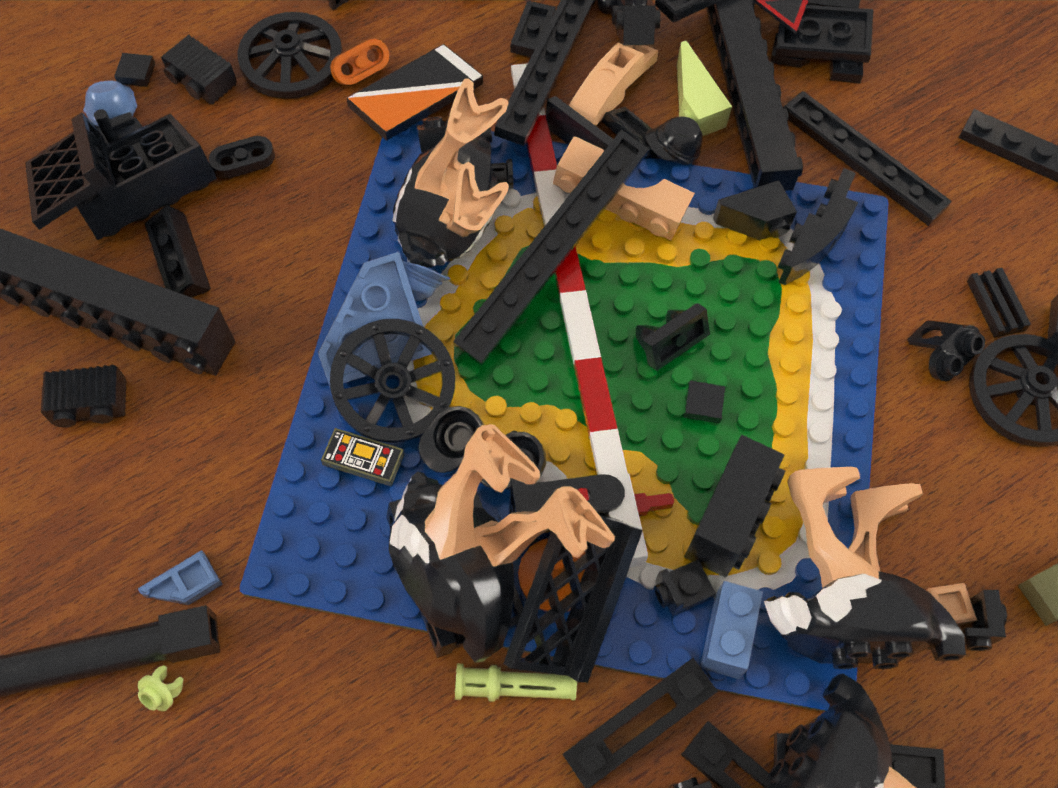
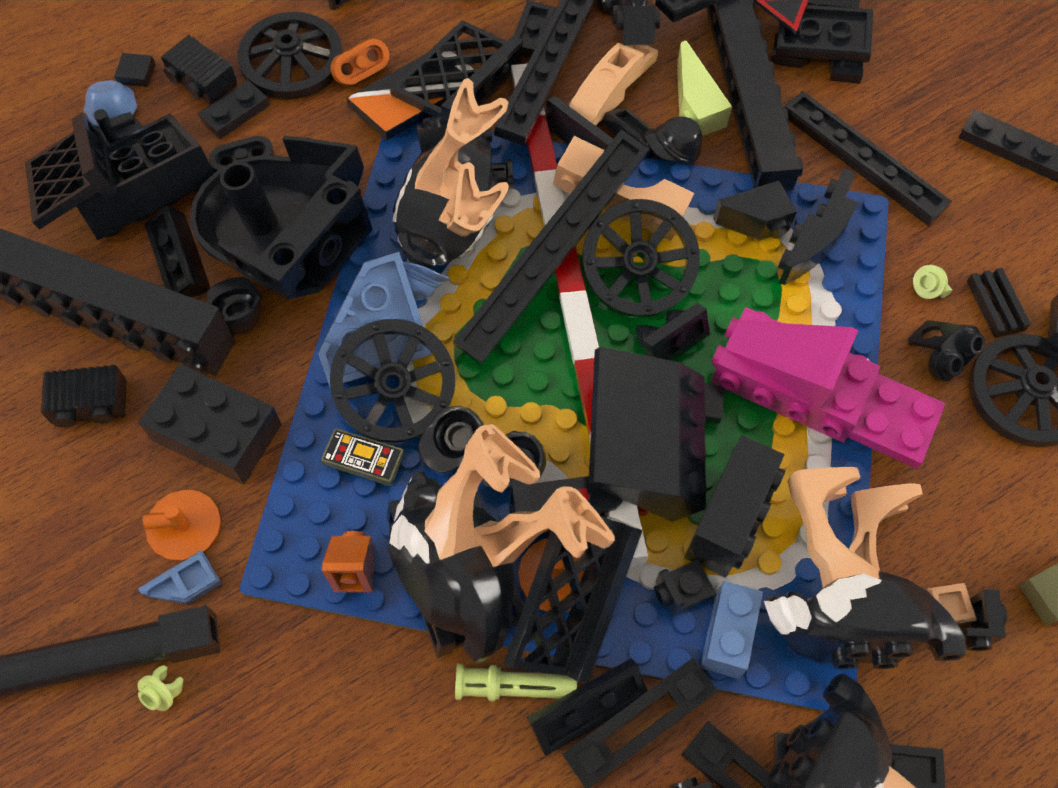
(182, 525): none -> orange shield
(211, 423): none -> black brick
(234, 109): none -> black plate
(238, 303): none -> black hat
(285, 216): none -> black animal
(350, 562): none -> orange slope
(486, 79): none -> black fence
(587, 706): none -> black tile
(646, 251): none -> black wheel
(648, 433): none -> black slope
(818, 383): none -> dark pink wedge
(931, 282): none -> yellowish green plate

